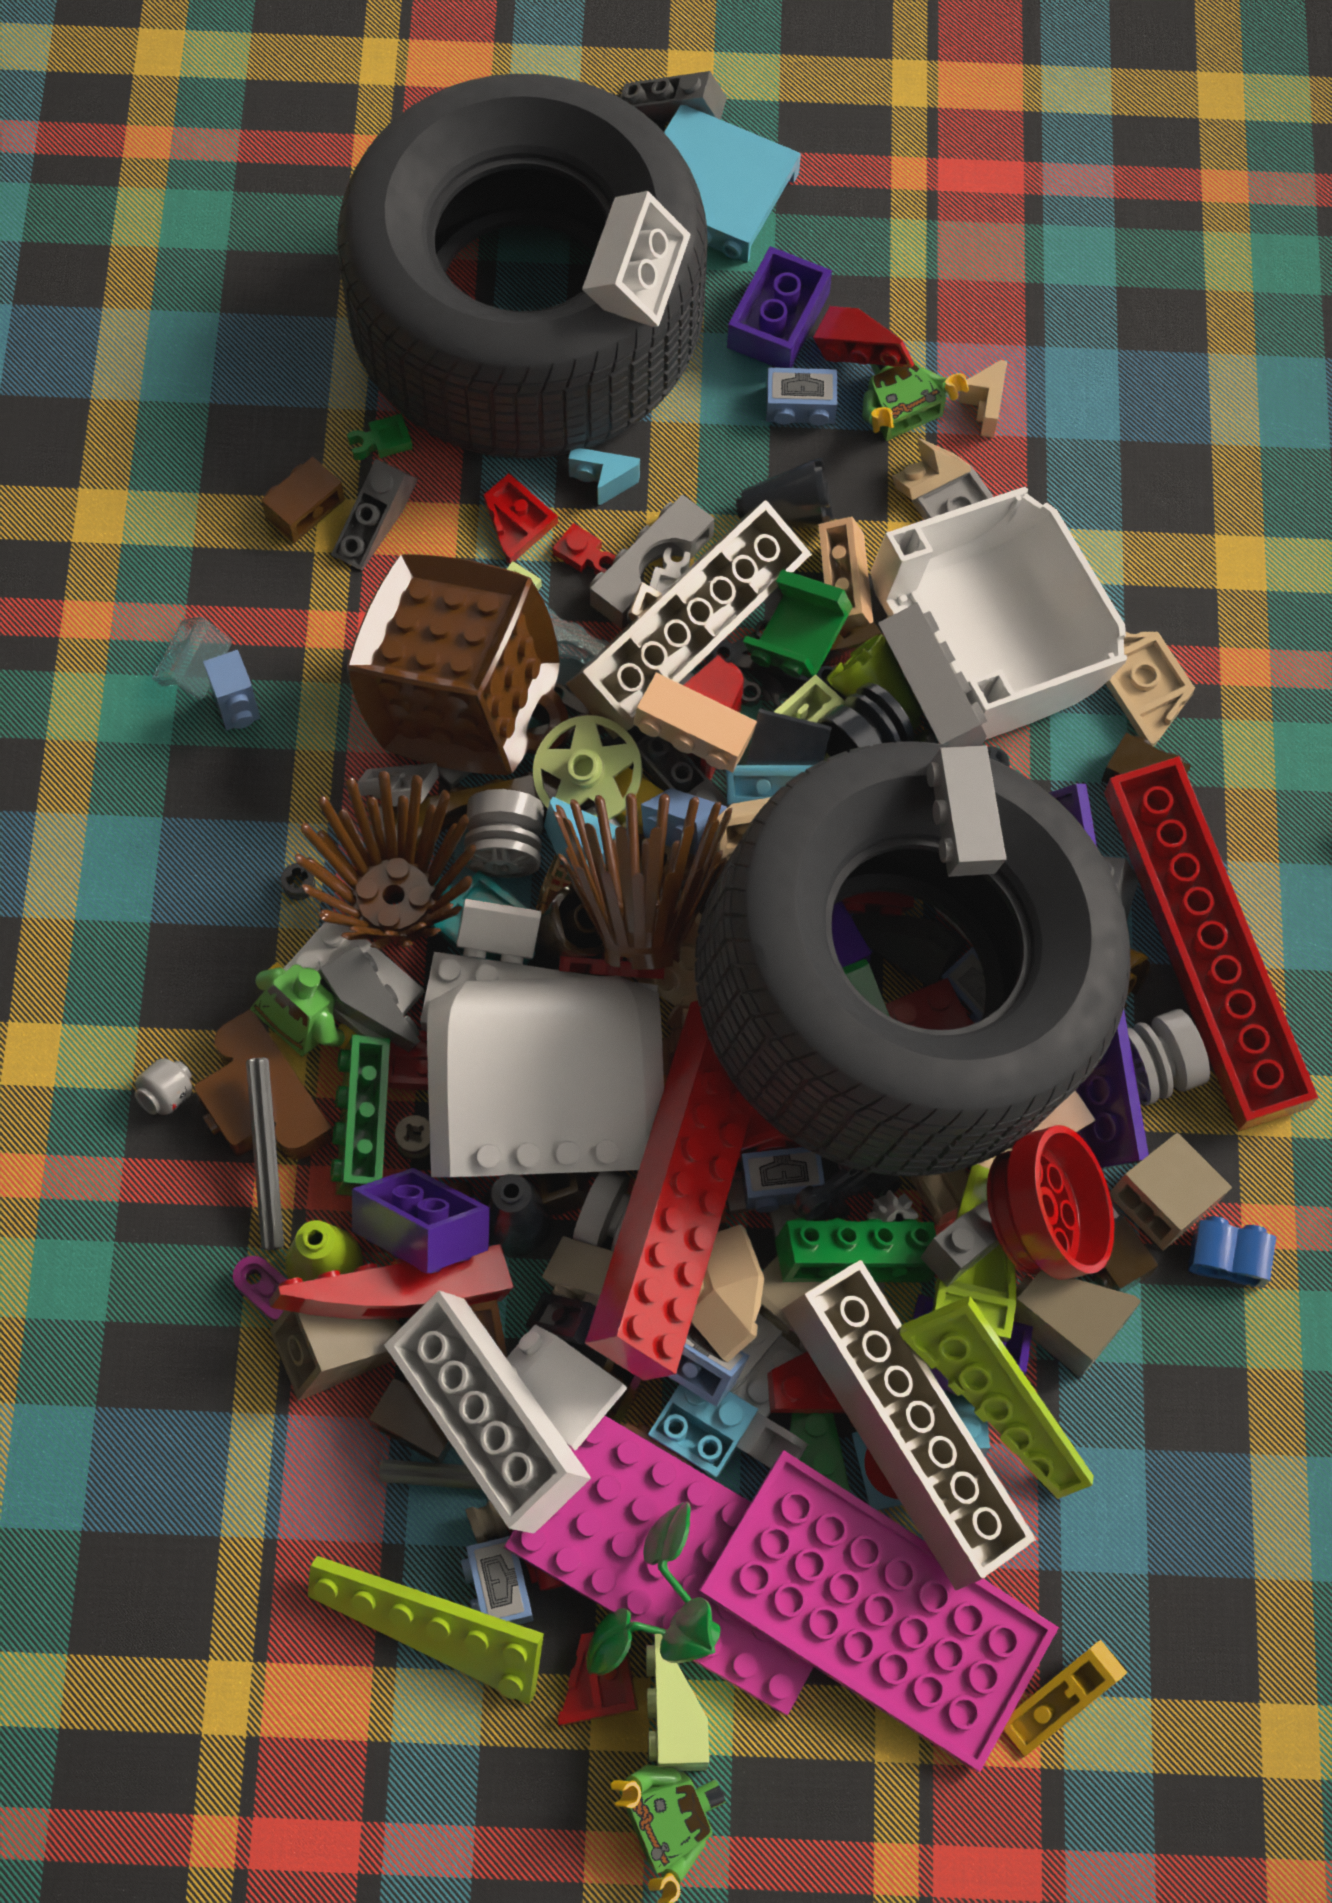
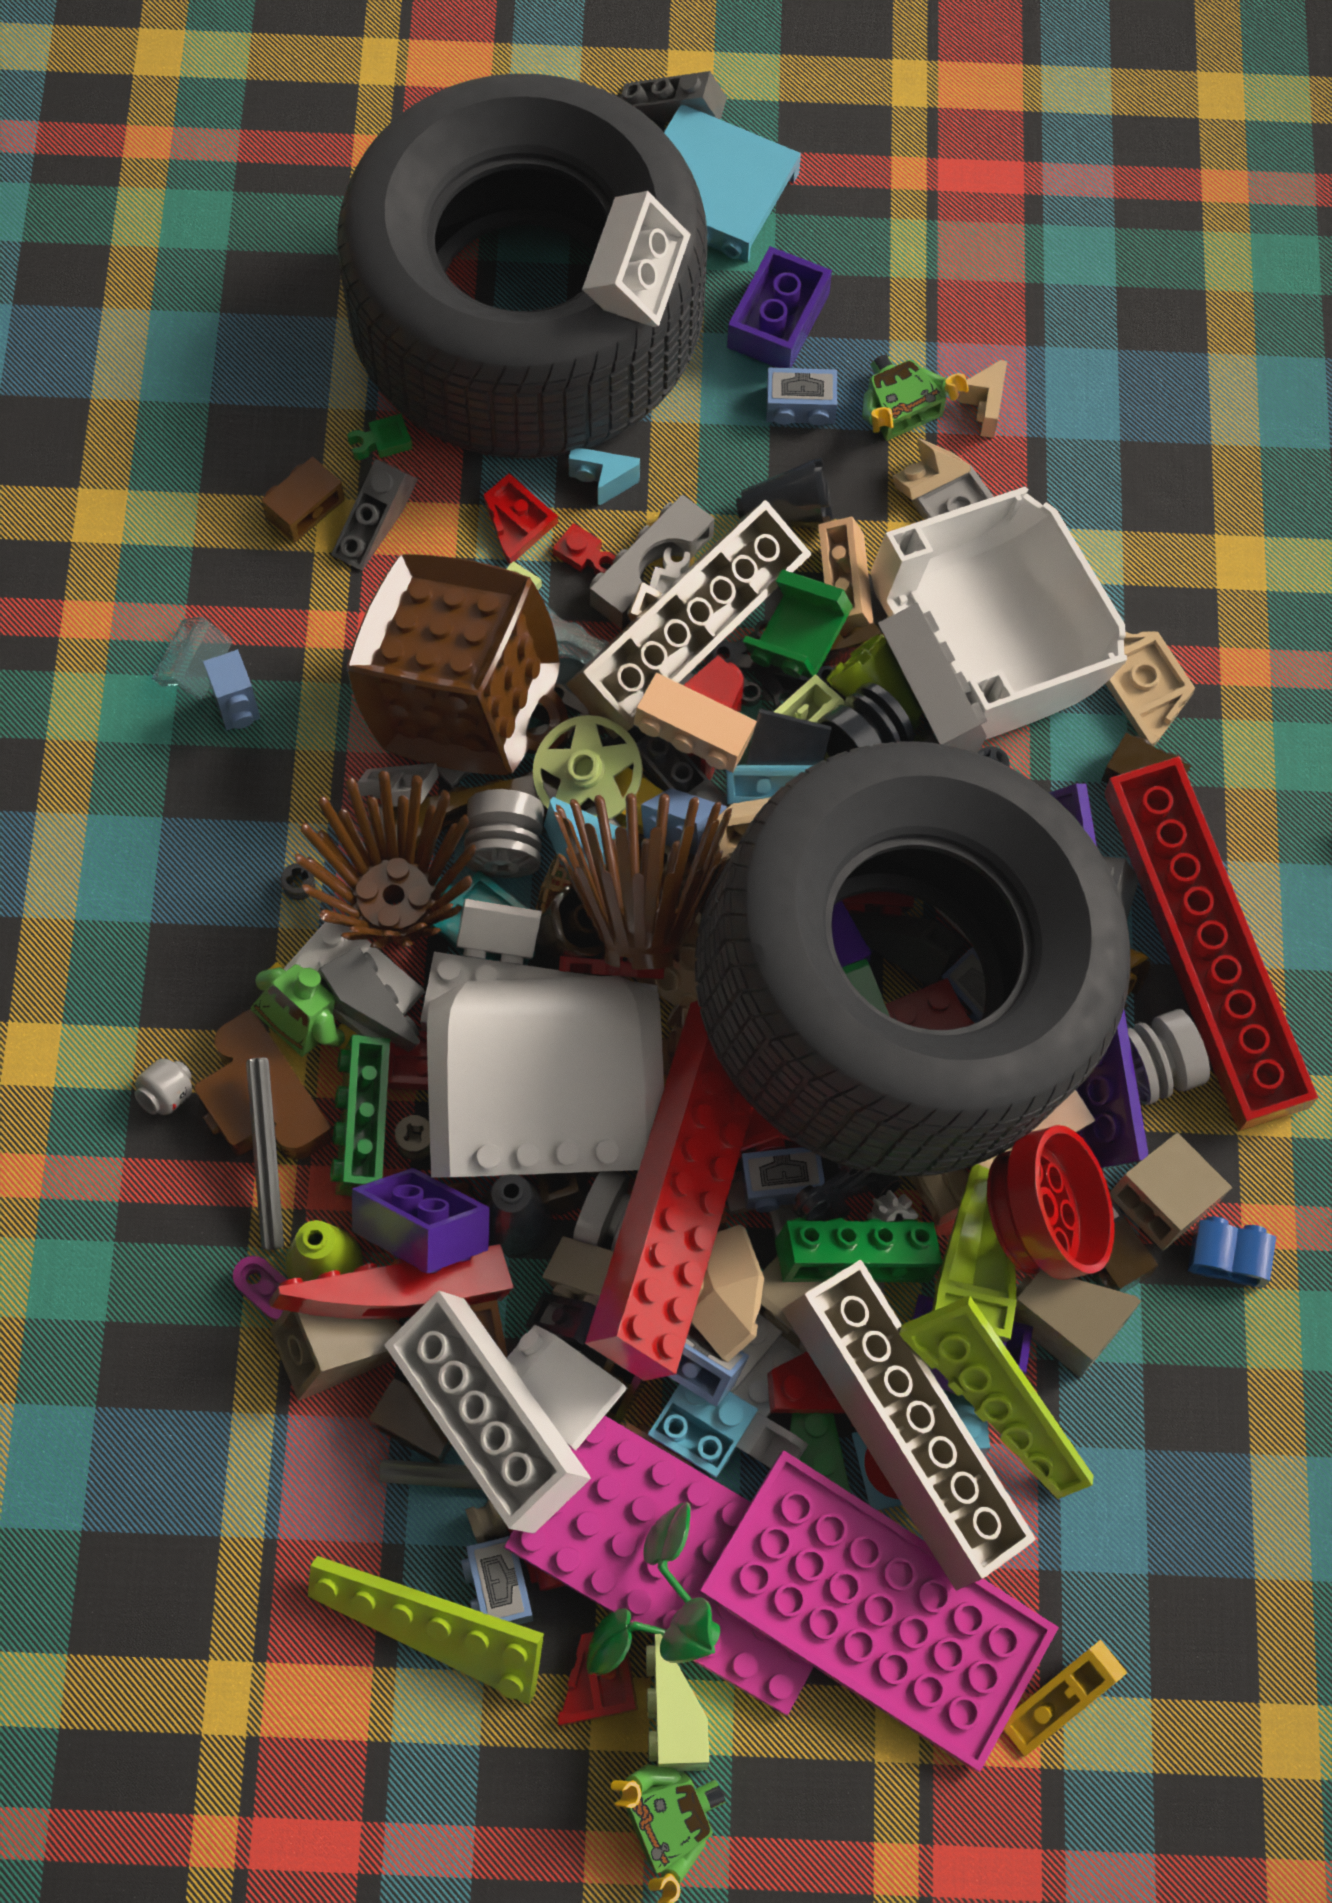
(857, 338): red slope -> none
(961, 1244): dark grey slope -> none
(966, 811): light grey brick -> none

